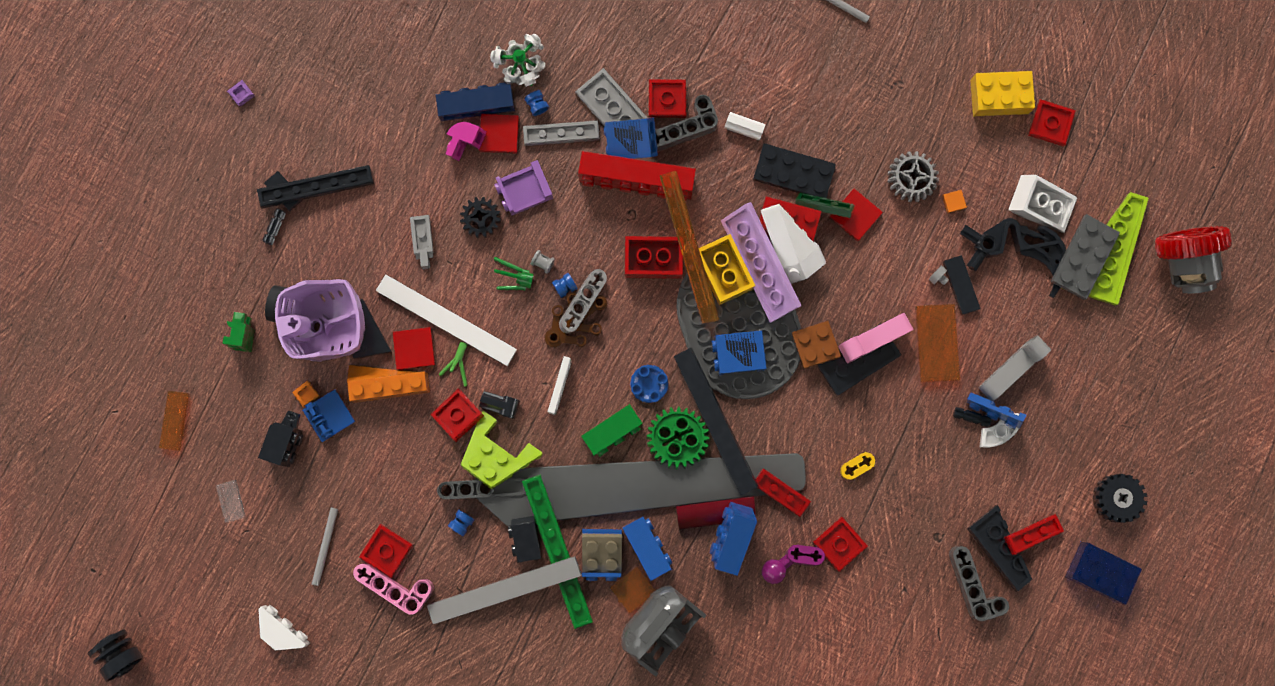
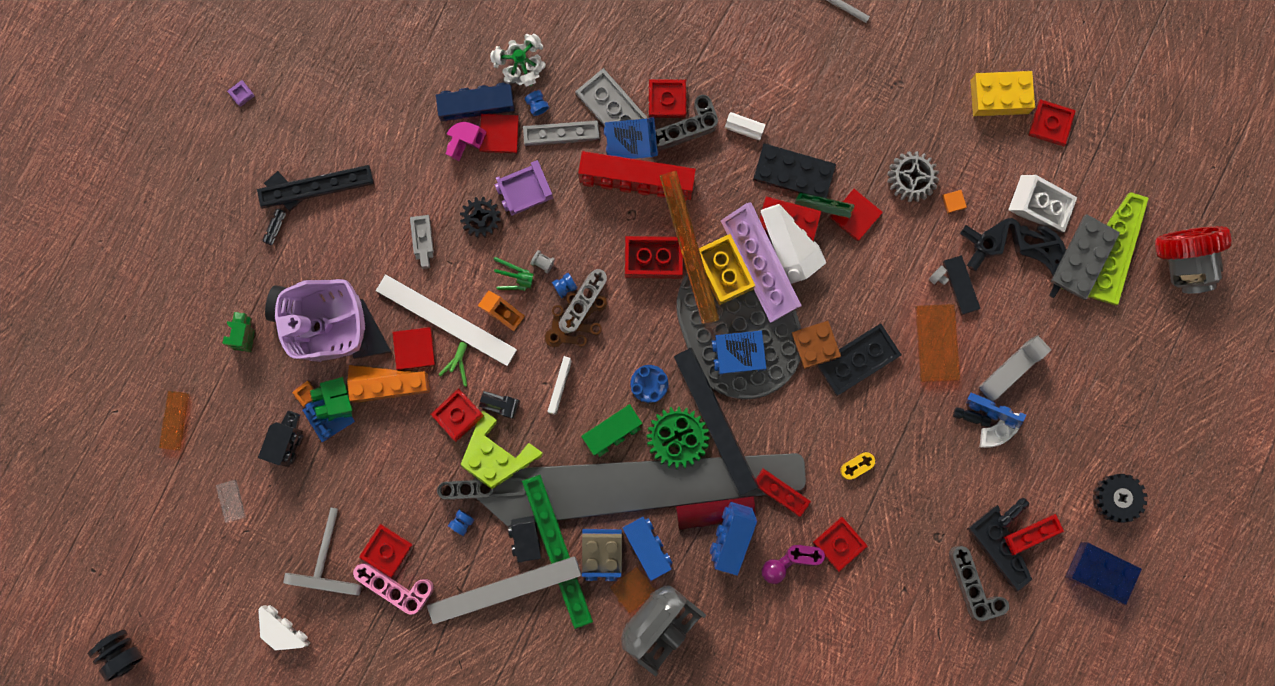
(322, 584): none -> light grey beam
(334, 398): none -> green hips
(501, 310): none -> orange slope
(875, 338): bright pink beam -> none
(1011, 514): none -> black axle

